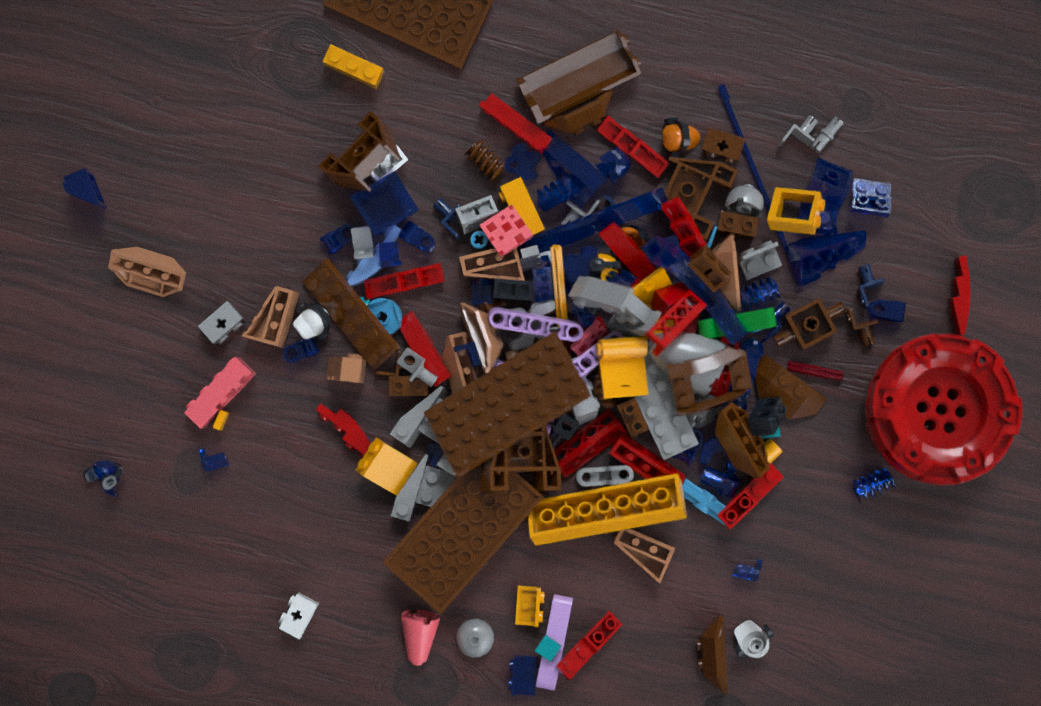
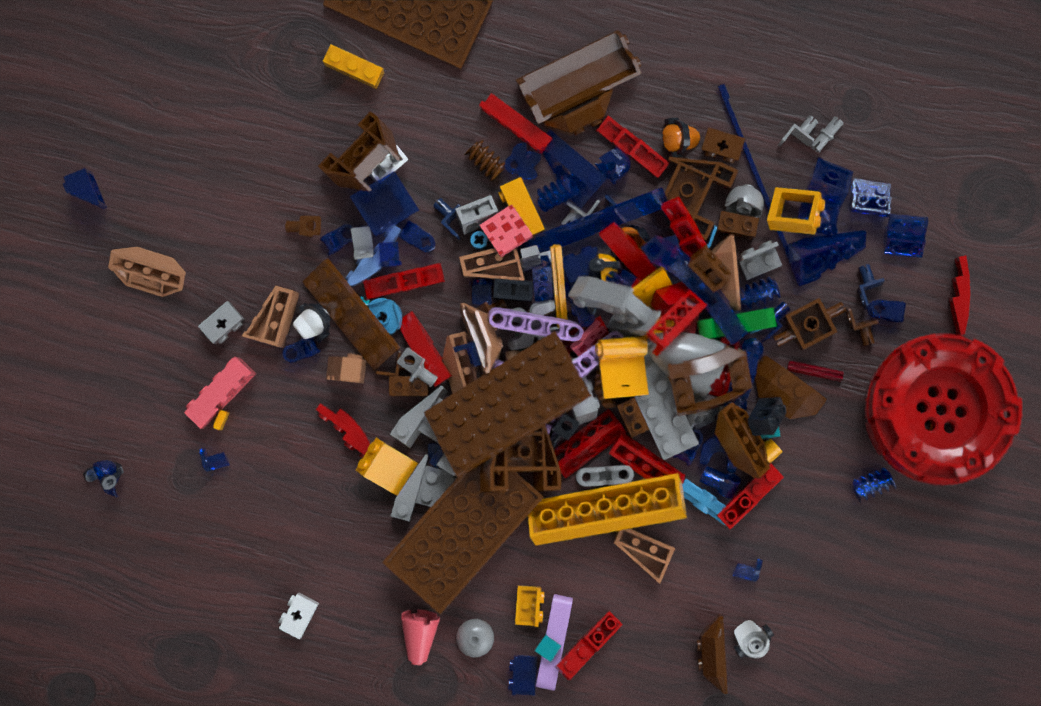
(304, 226): none -> reddish brown bracket
(905, 235): none -> clear blue brick

